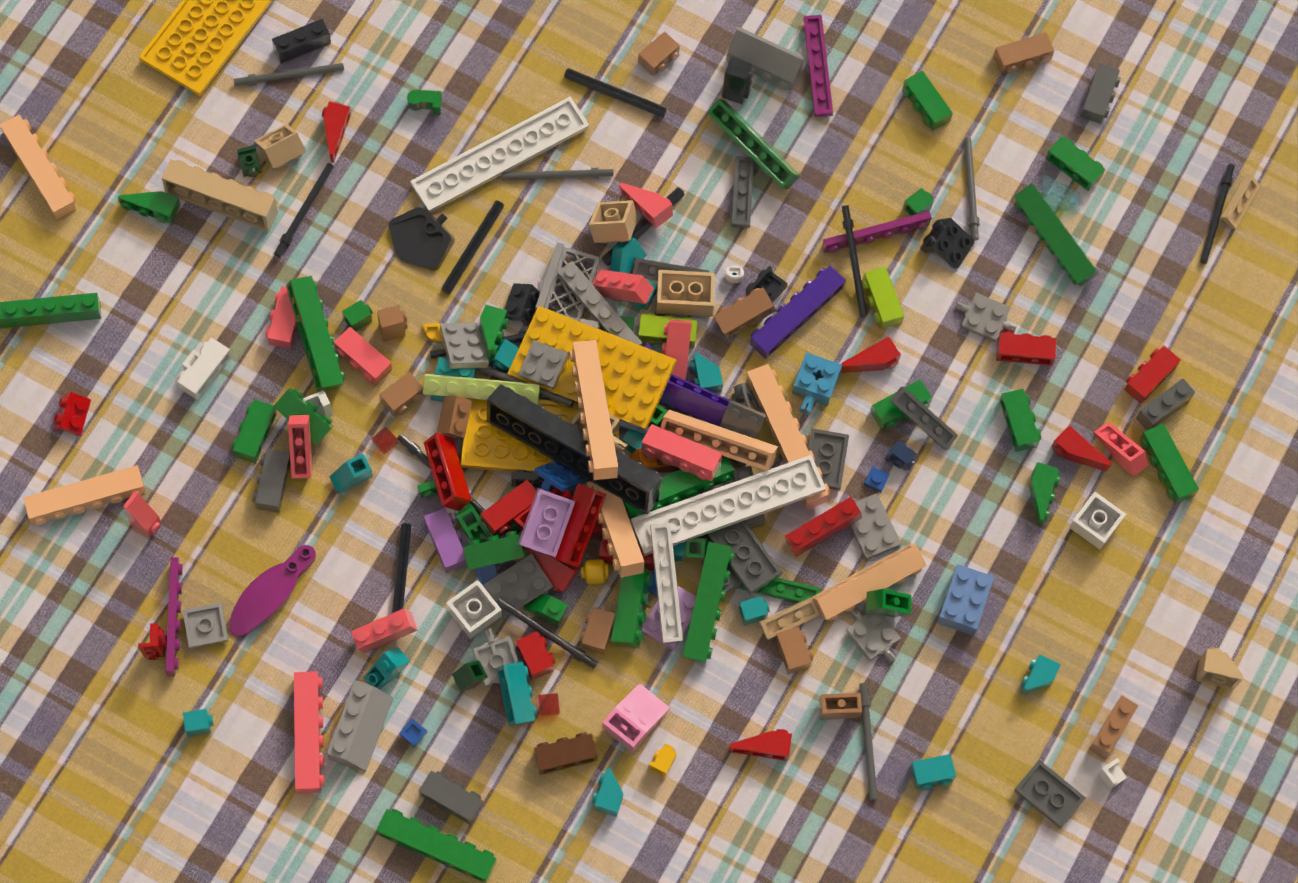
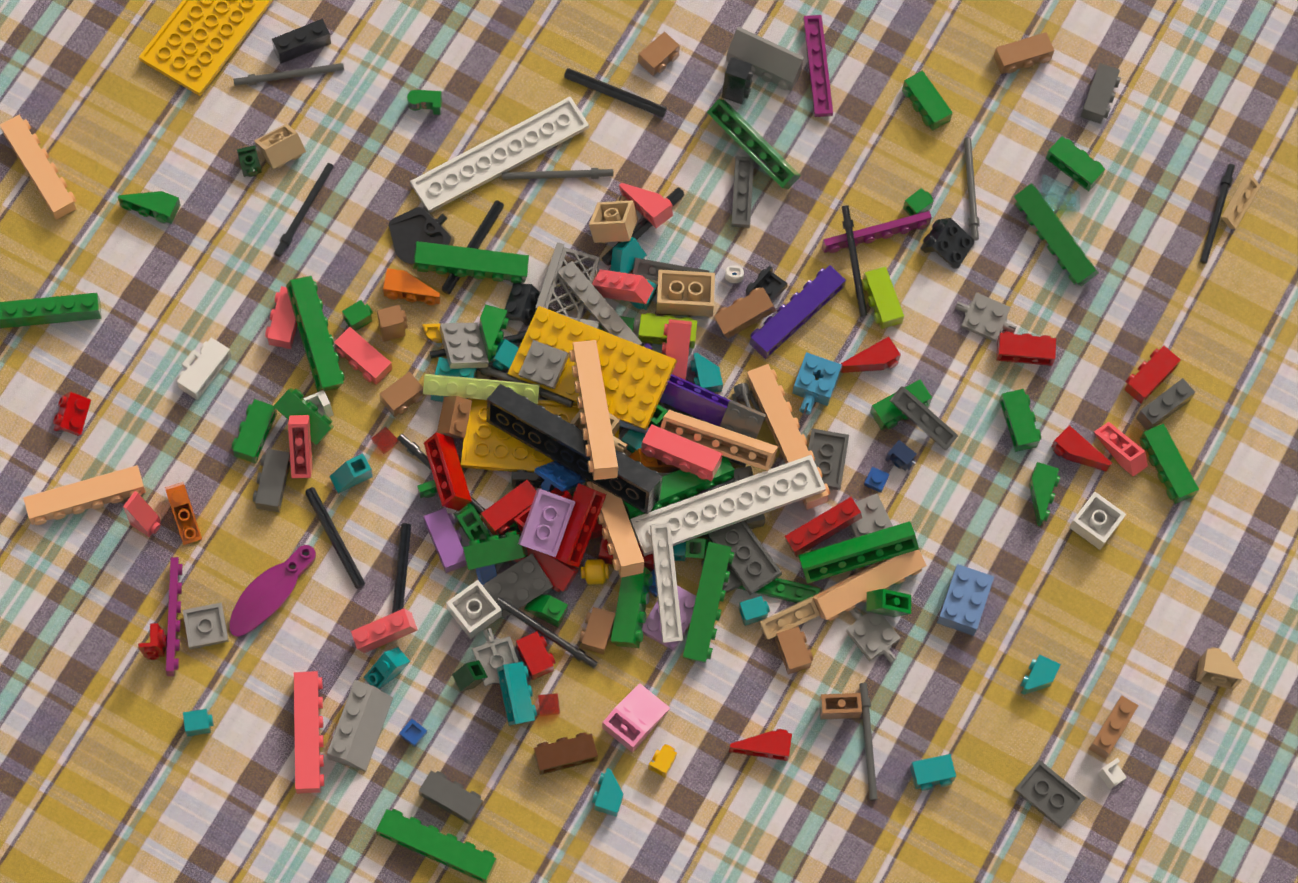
(183, 513): none -> orange slope
(220, 195): tan brick -> none
(335, 538): none -> black axle
(336, 121): red slope -> none
(406, 286): none -> orange slope
(470, 262): none -> green brick
(858, 552): none -> green brick

